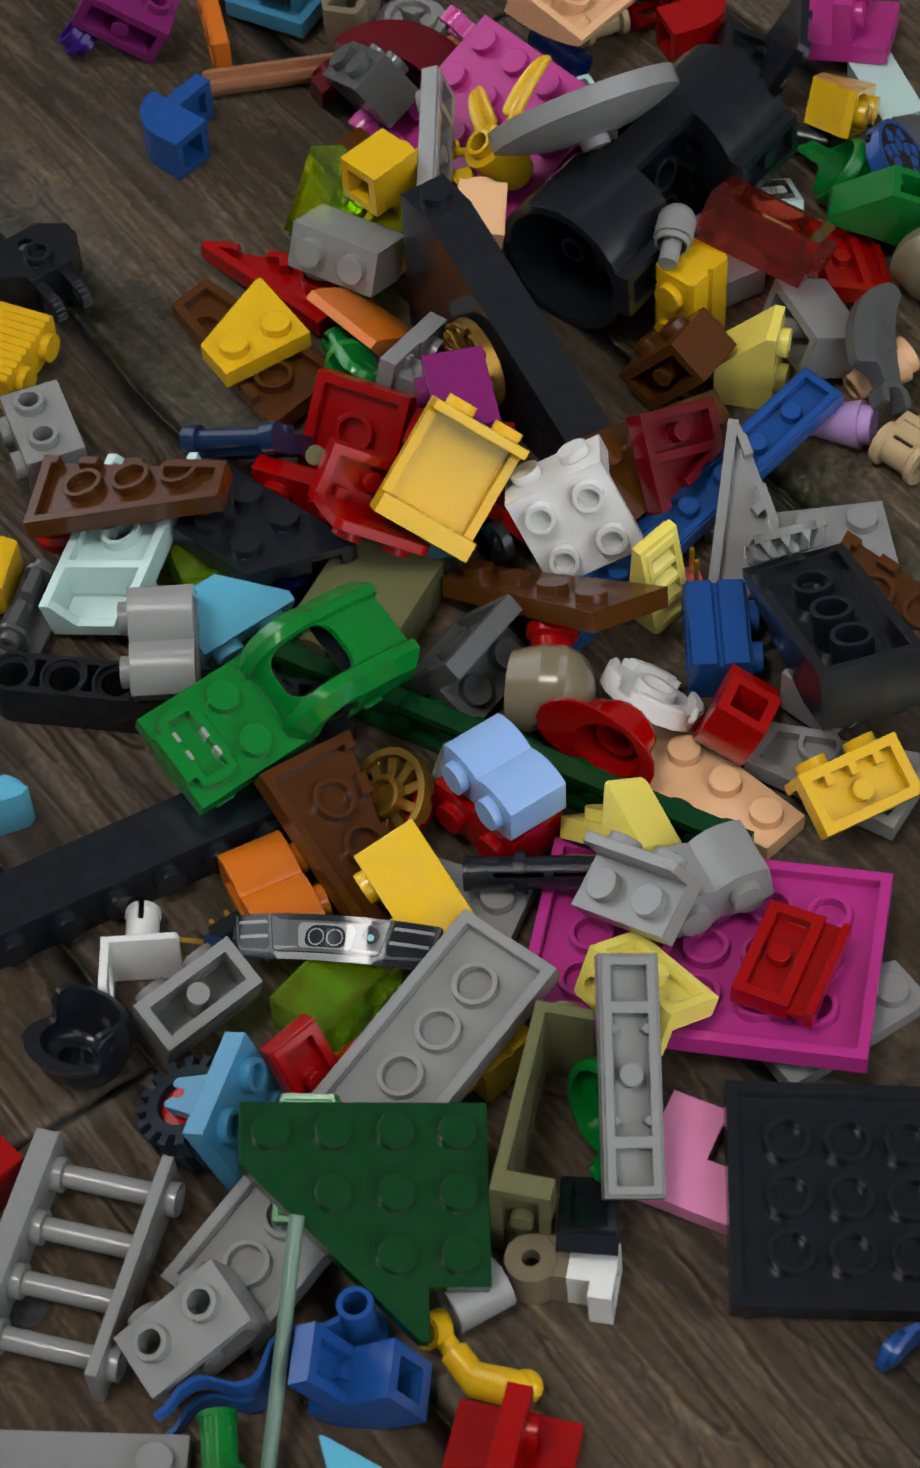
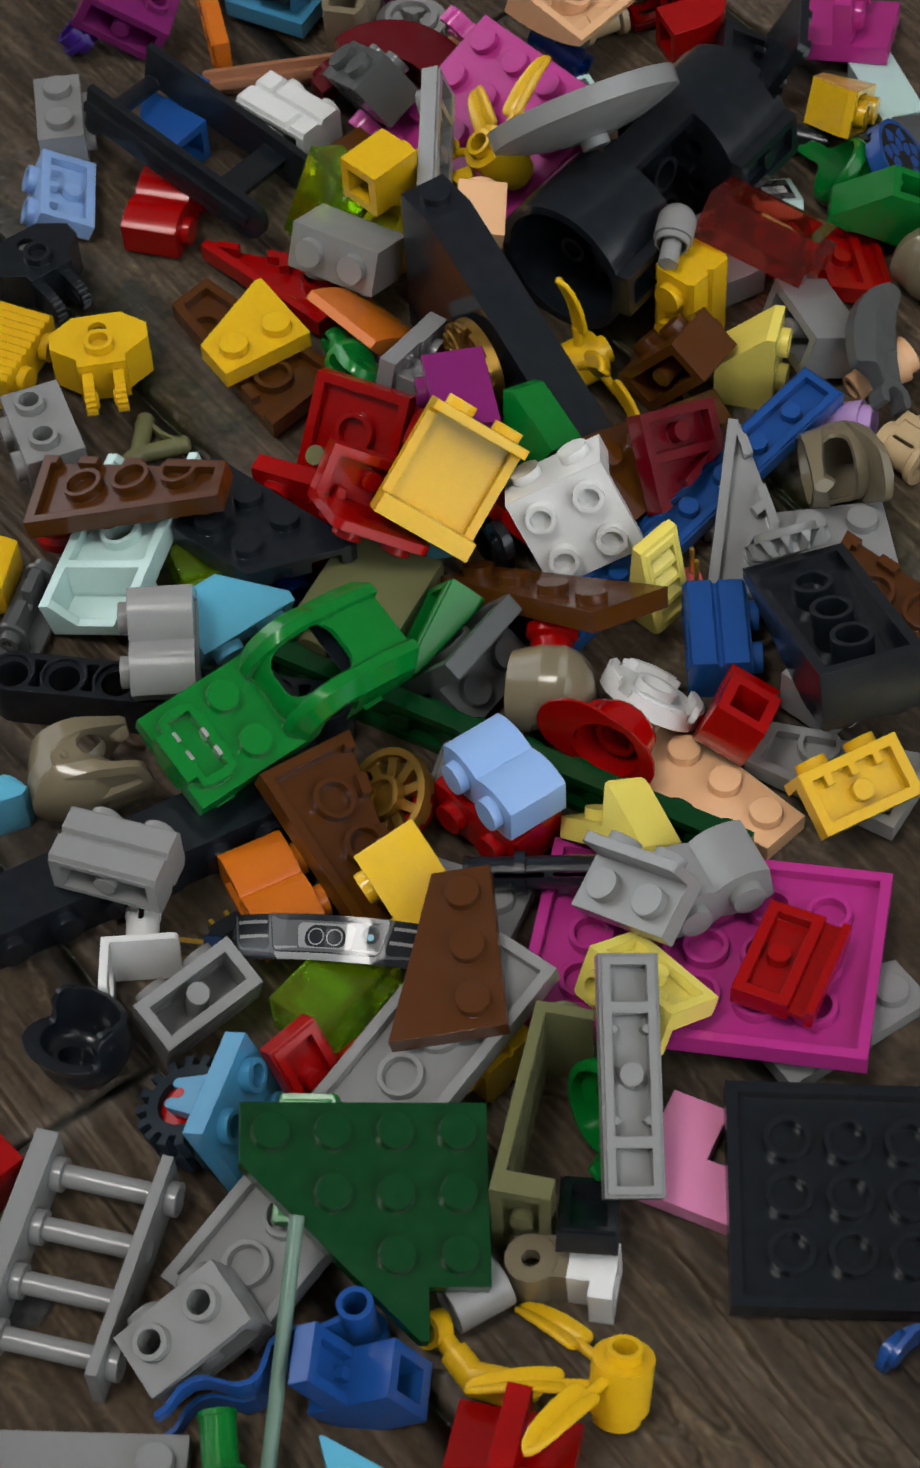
(60, 192): none -> light blue bracket
(61, 116): none -> light grey brick
(68, 777): none -> dark tan helmet
(101, 360): none -> yellow hinge
(117, 858): none -> light grey brick
(159, 217): none -> red brick
(165, 448): none -> olive piece
(223, 195): none -> black piece
(244, 442): dark blue plate -> none
(292, 111): none -> white brick
(441, 617): none -> green slope
(455, 966): none -> reddish brown wing
(538, 417): none -> green slope
(592, 353): none -> yellow plant
(614, 1394): none -> yellow plant
(843, 464): none -> dark tan helmet

